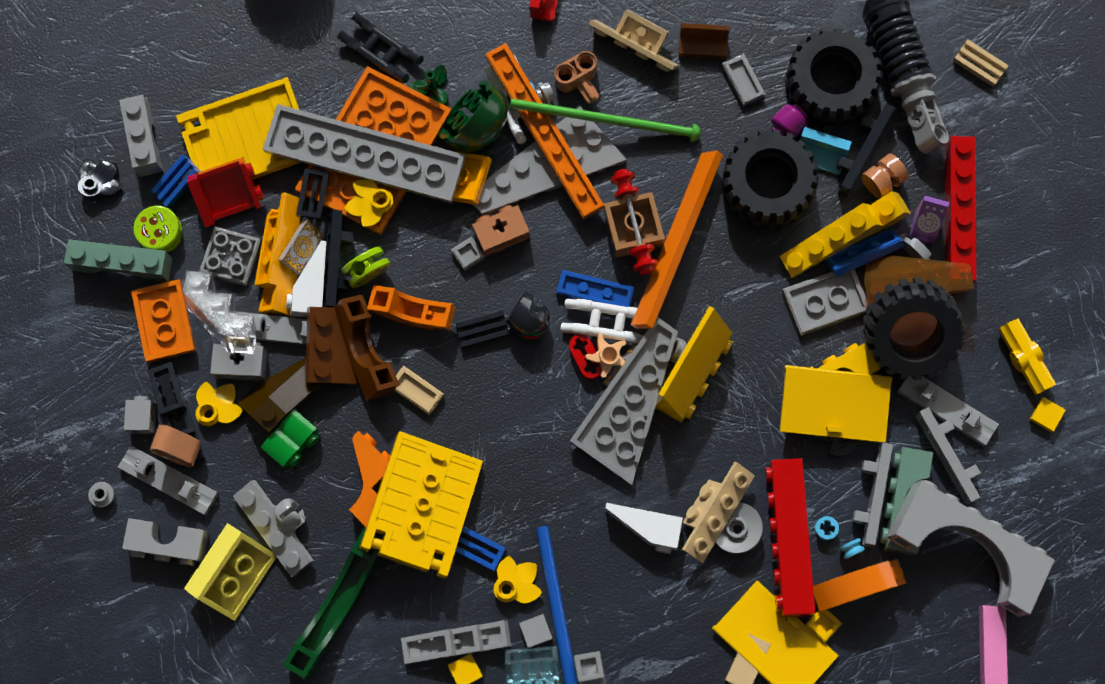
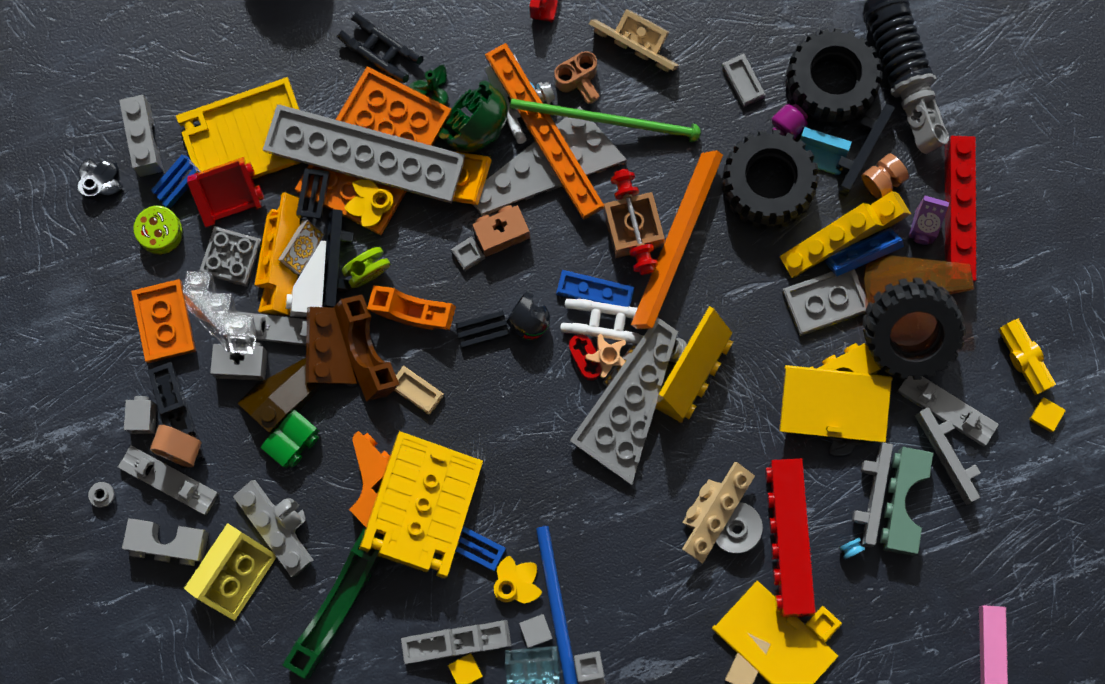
(98, 257): sand green arch -> none
(218, 401): yellow plate -> none
(654, 528): white slope -> none
(703, 41): reddish brown panel -> none
(832, 523): medium azure bush -> none
(858, 584): orange arch -> none
(915, 247): light grey tile -> none
(981, 63): tan tile -> none
(1019, 565): light grey arch -> none

